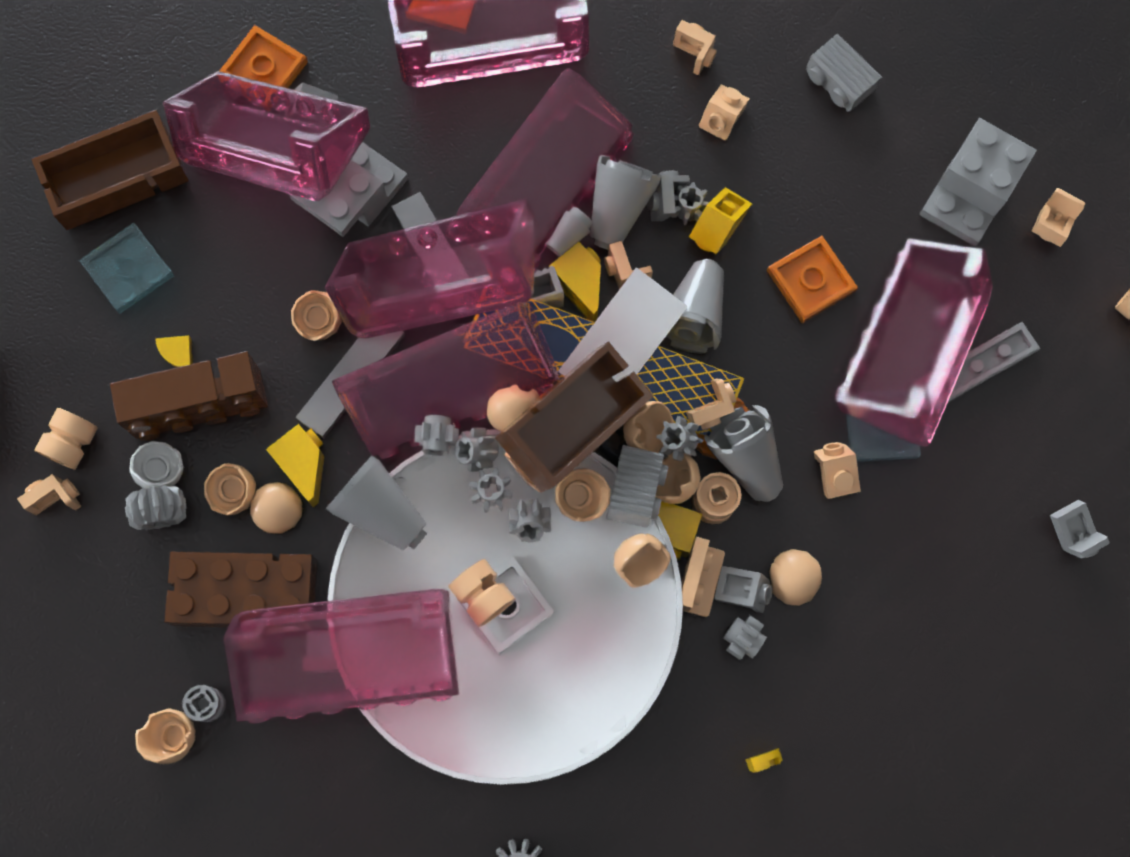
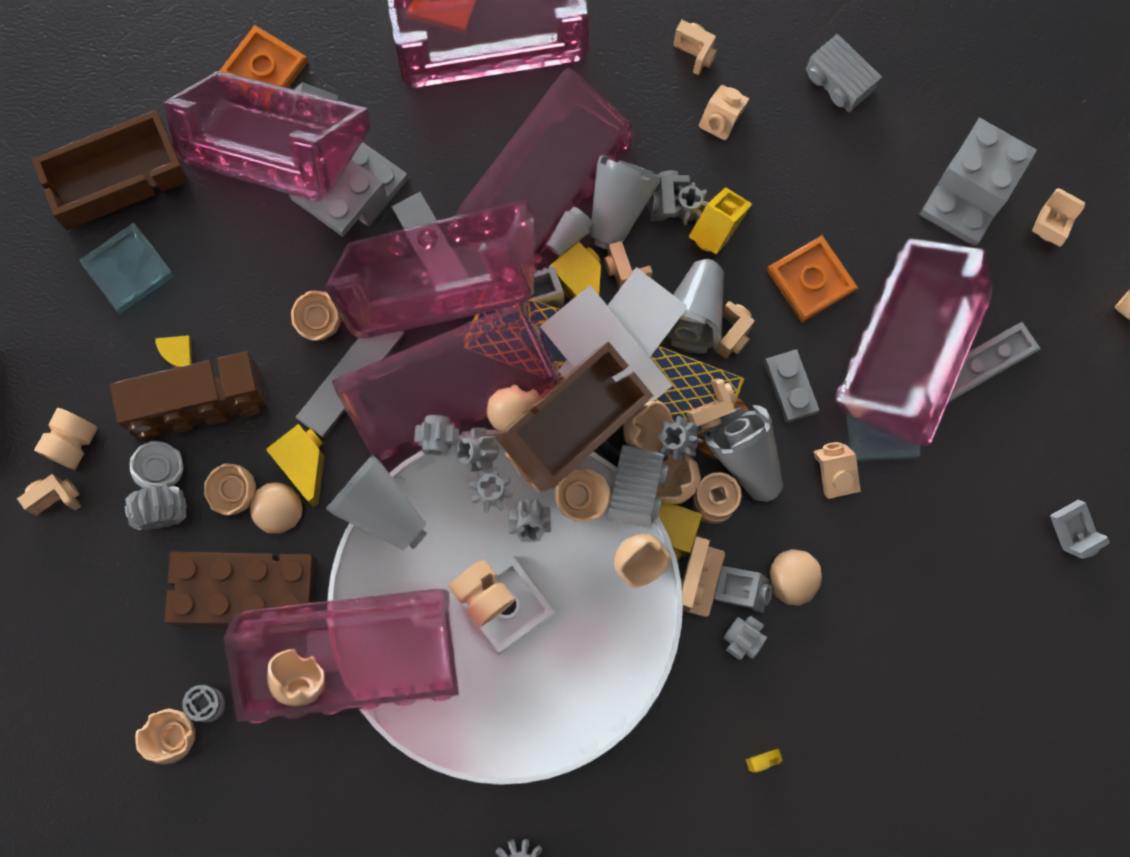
(295, 679): none -> light nougat hair
(589, 324): none -> white sticker
(736, 338): none -> light nougat bracket
(791, 386): none -> light grey plate

